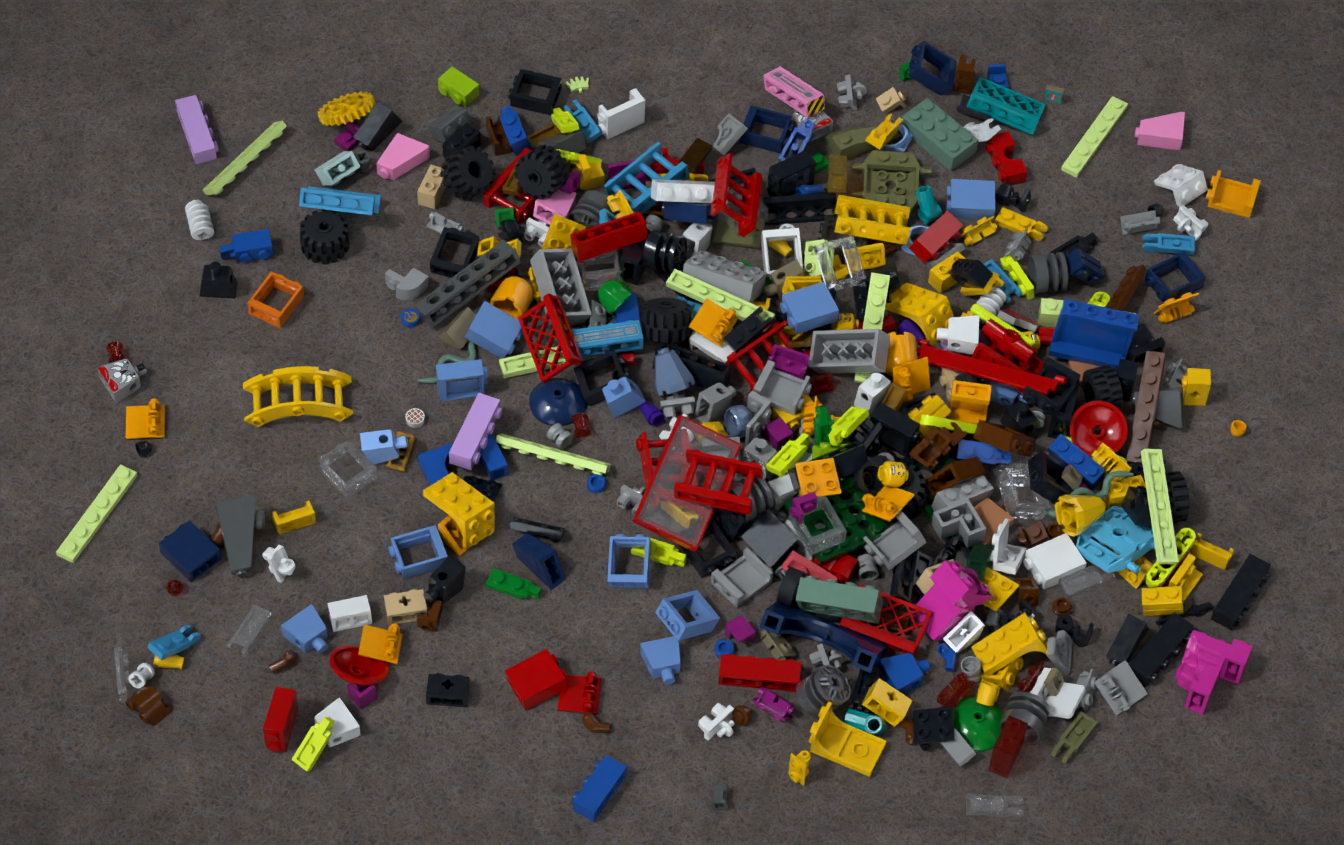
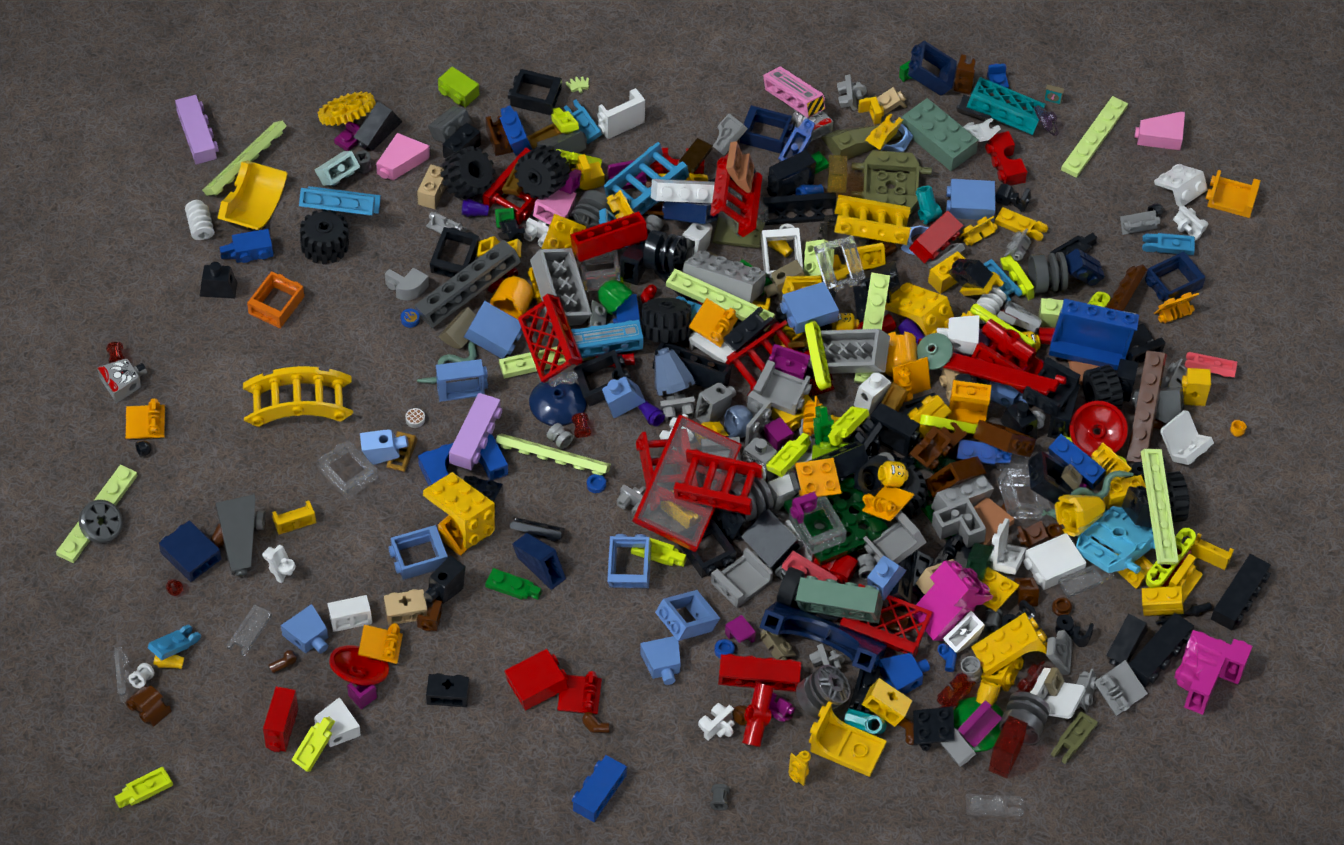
(112, 521): none -> dark grey wheel
(144, 788): none -> neon yellow hinge
(254, 197): none -> yellow panel
(472, 208): none -> dark purple cone
(563, 378): none -> clear arm
(648, 293): none -> red arm
(740, 167): none -> nougat slope
(757, 715): none -> red piece
(818, 355): none -> neon yellow beam
(871, 105): none -> yellow bracket
(885, 576): none -> medium blue torso
(941, 354): none -> sand green dish
(979, 724): none -> magenta panel
(1021, 313): none -> light grey tile
(1047, 119): none -> clear purple dish
(1183, 439): none -> white bracket
(1219, 366): none -> coral hinge

